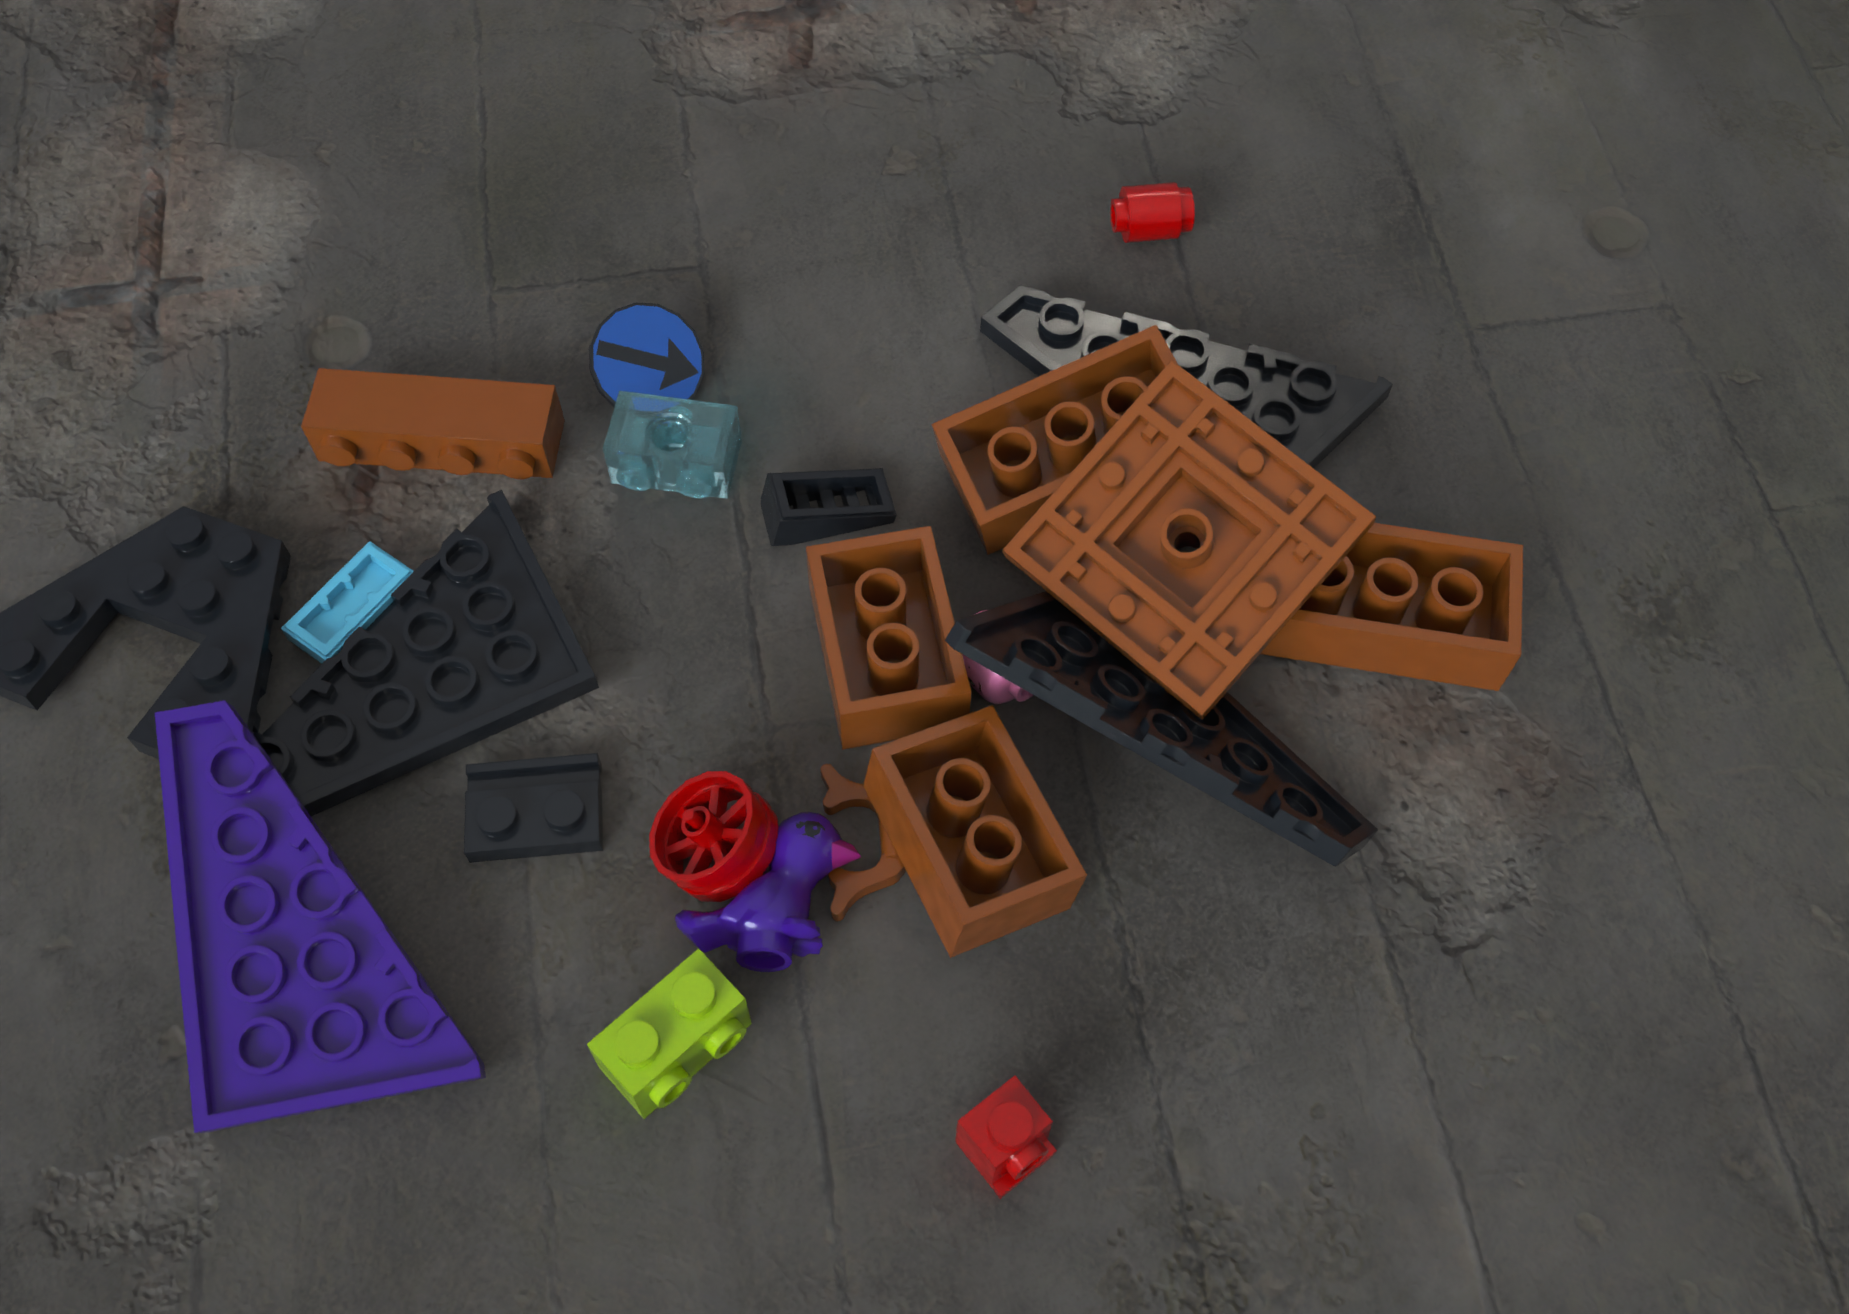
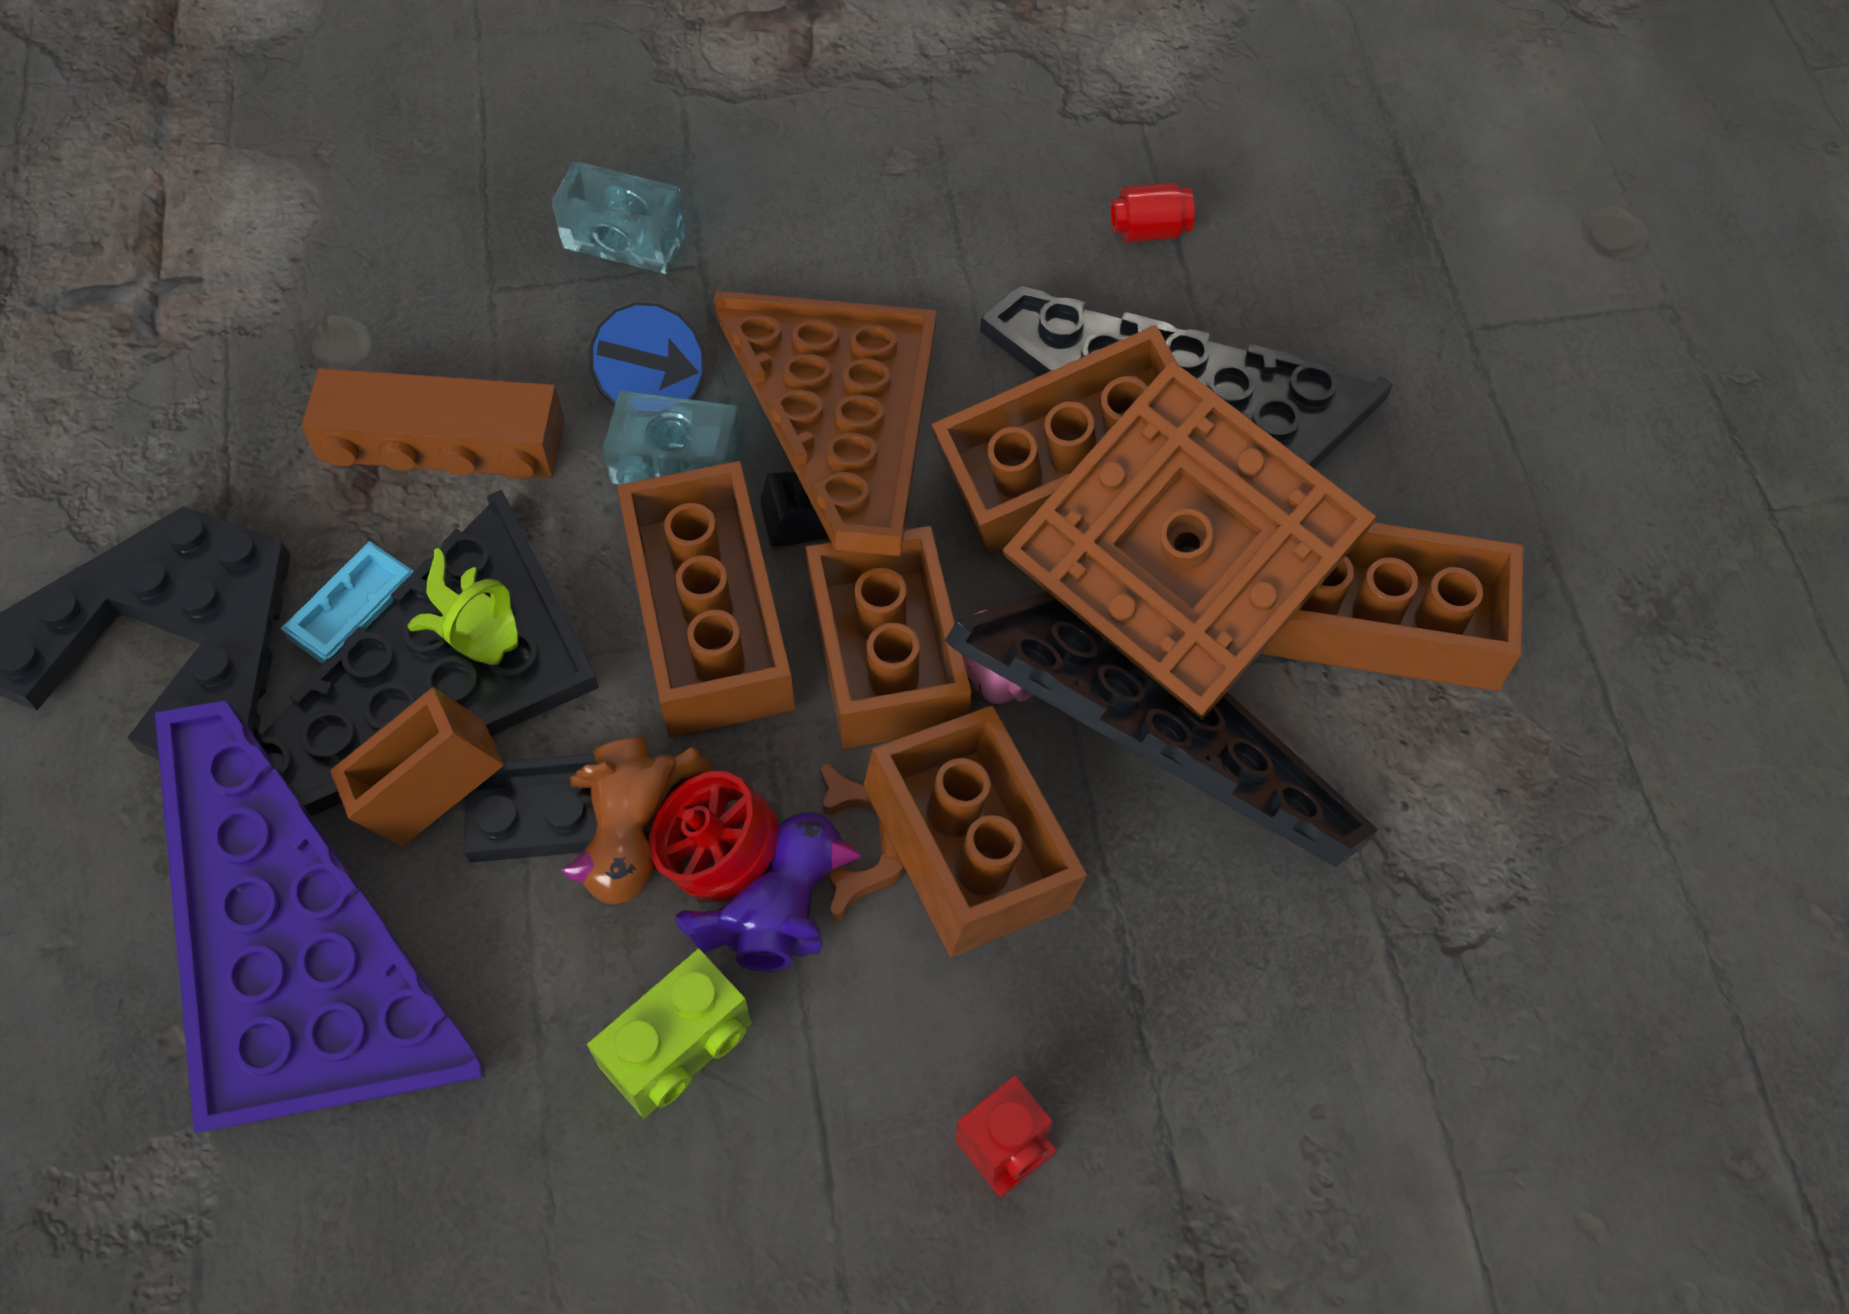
(416, 768): none -> dark orange brick
(470, 621): none -> lime piece
(619, 217): none -> clear light blue brick
(625, 797): none -> dark orange animal
(705, 599): none -> dark orange brick
(843, 400): none -> dark orange wing

